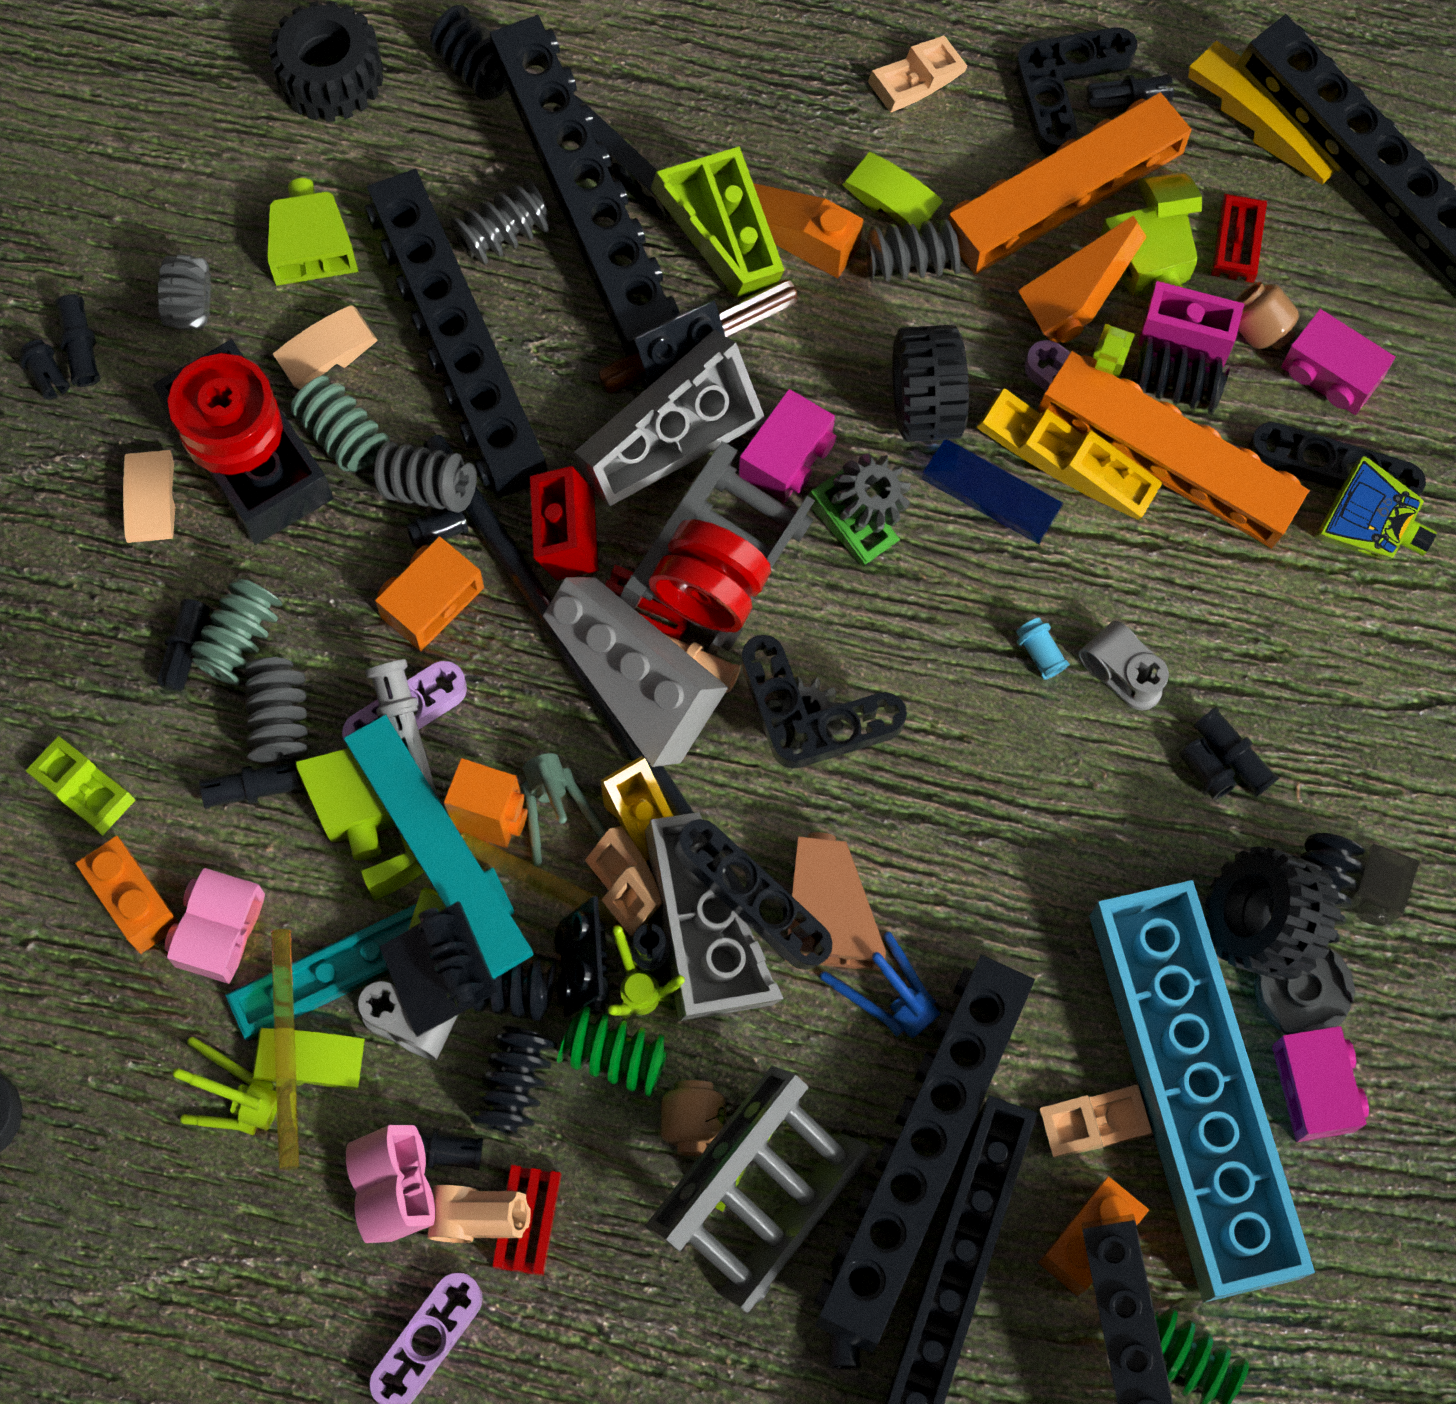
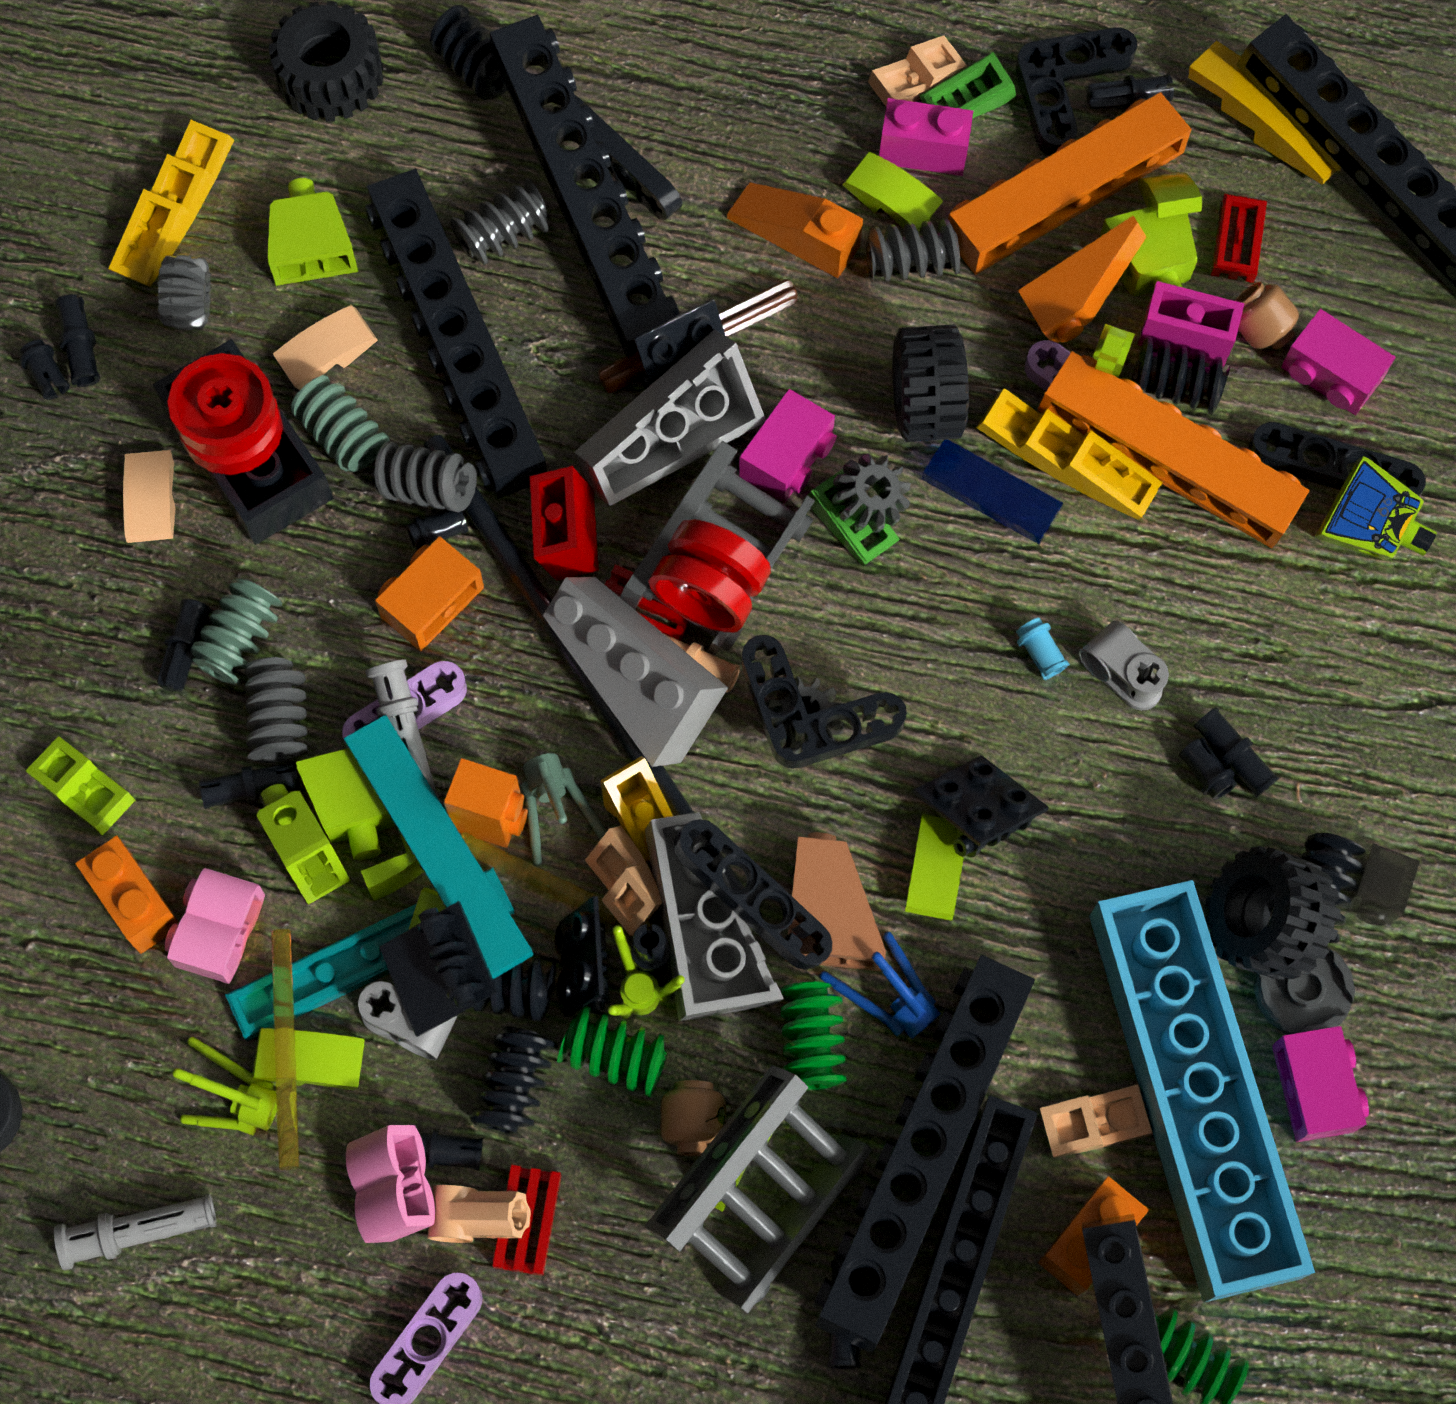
(111, 1234): none -> light grey pin
(172, 205): none -> yellow slope
(300, 842): none -> lime torso
(723, 219): lime wedge -> none
(811, 1034): none -> green piece
(926, 136): none -> dark pink brick
(934, 870): none -> lime slope
(975, 75): none -> bright green slope
(980, 804): none -> black hinge

